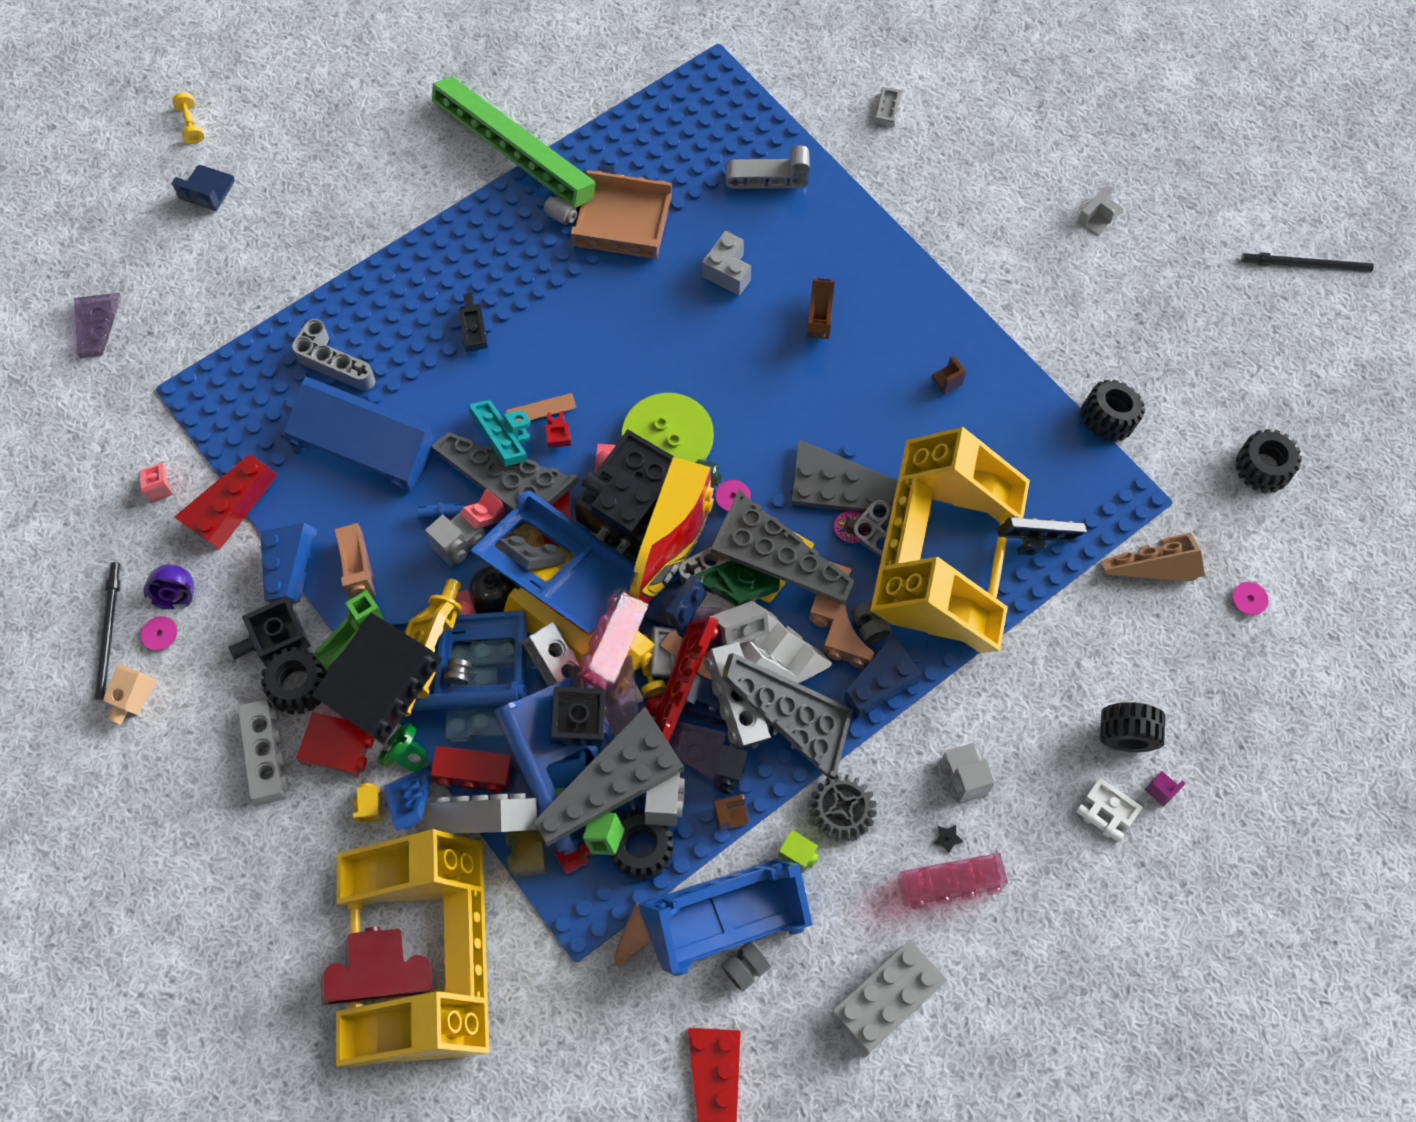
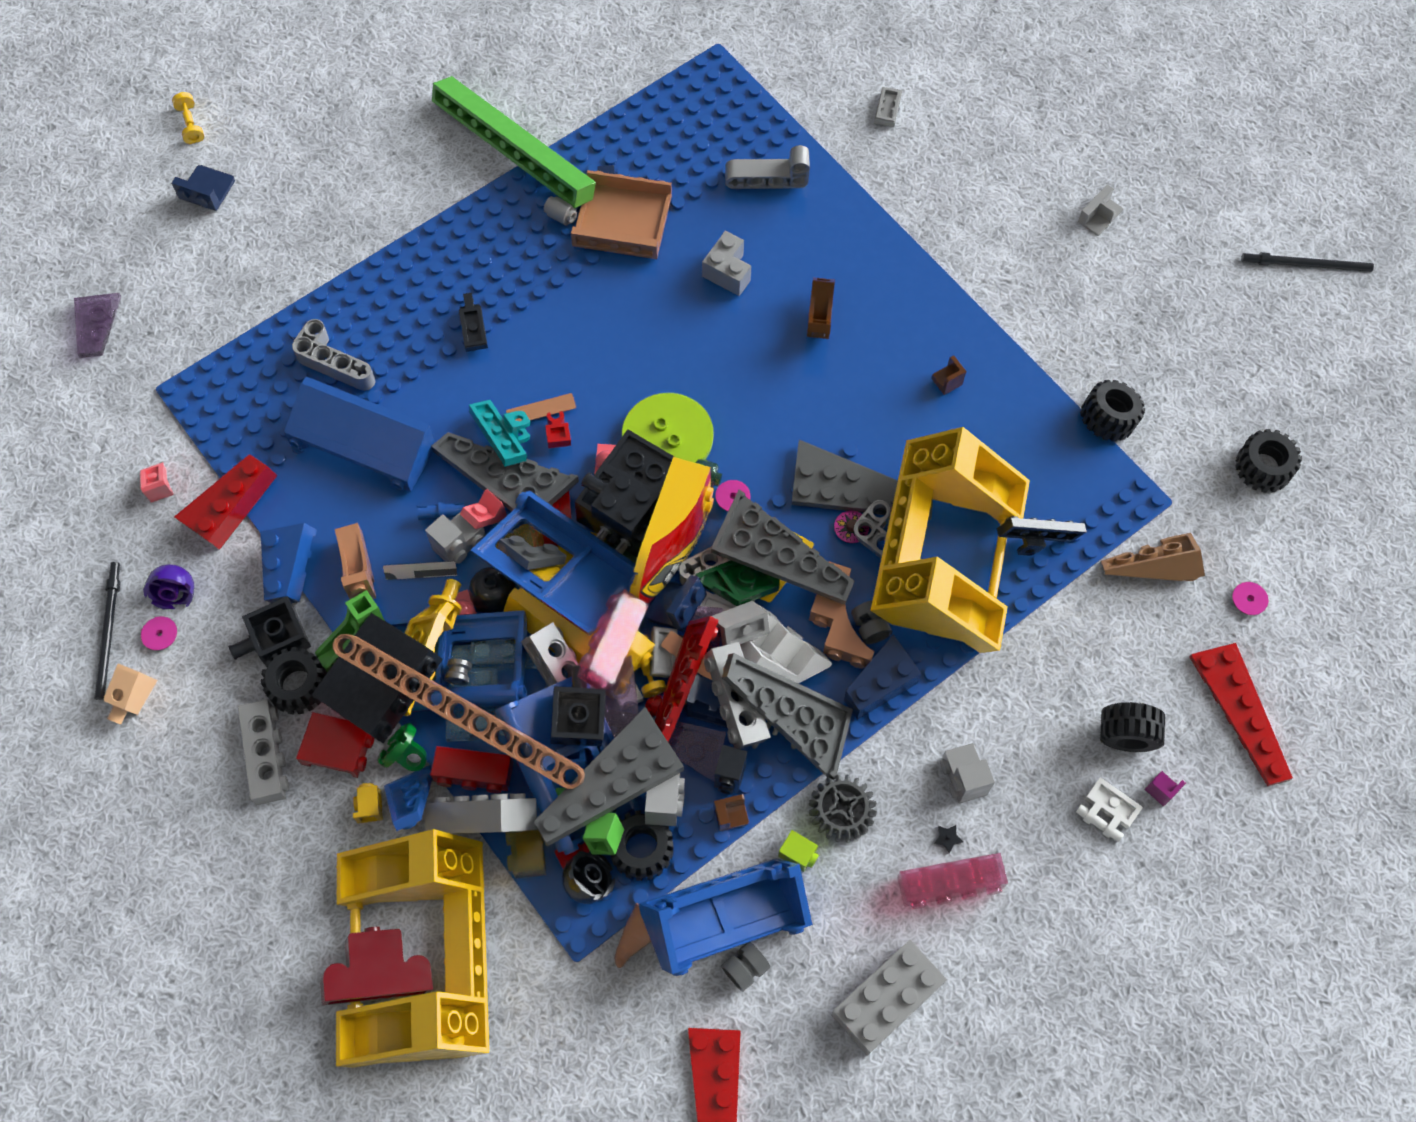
(420, 570): none -> white sticker
(449, 701): none -> nougat beam
(587, 877): none -> black cylinder
(1236, 694): none -> red wing

